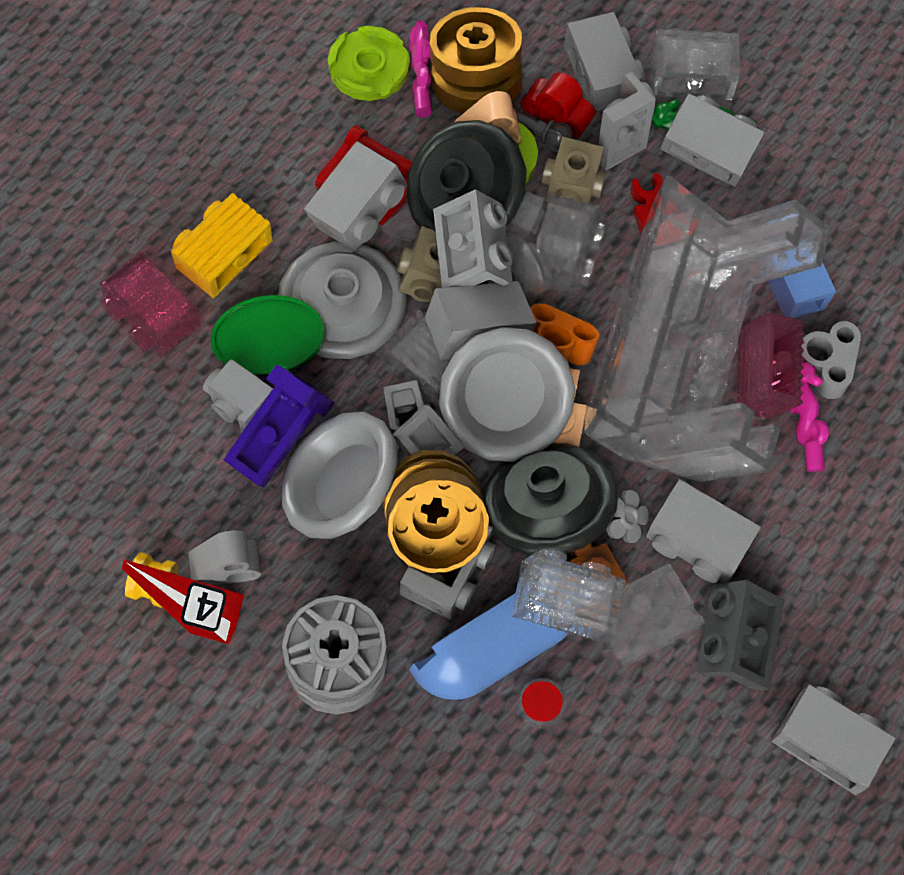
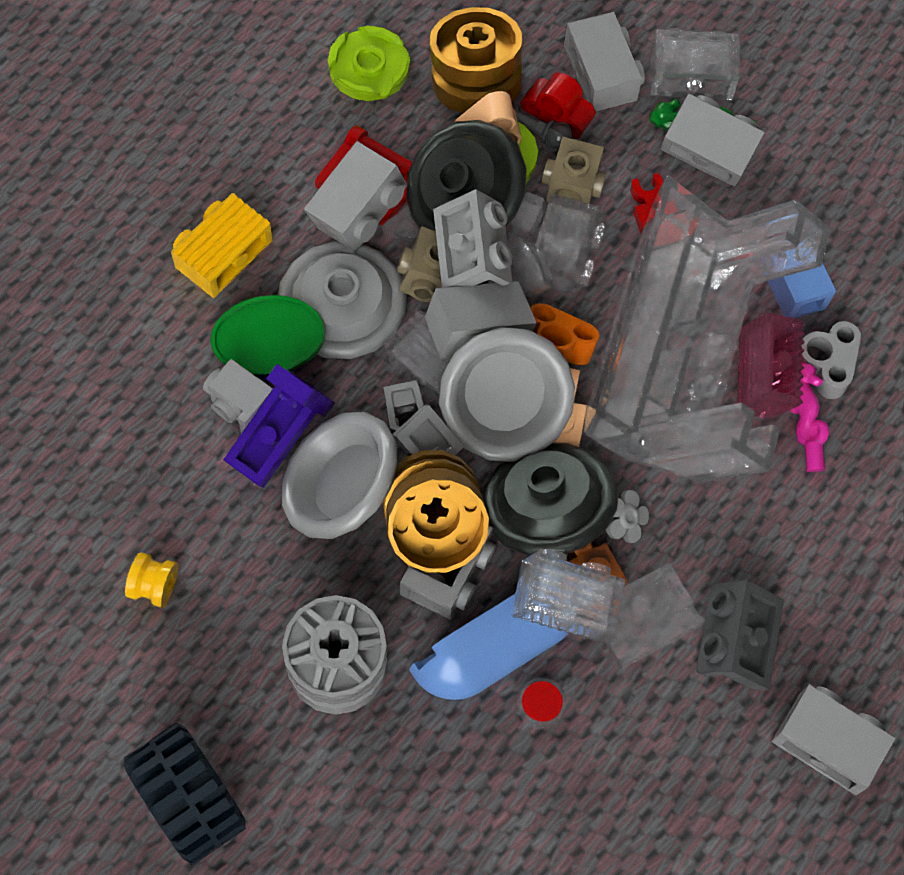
(149, 305): clear pink brick -> none
(184, 793): none -> black wheel
(193, 604): sticker -> none
(225, 559): light grey piece -> none
(420, 57): dark pink animal -> none
(626, 121): light grey bracket -> none
(701, 533): light grey piece -> none

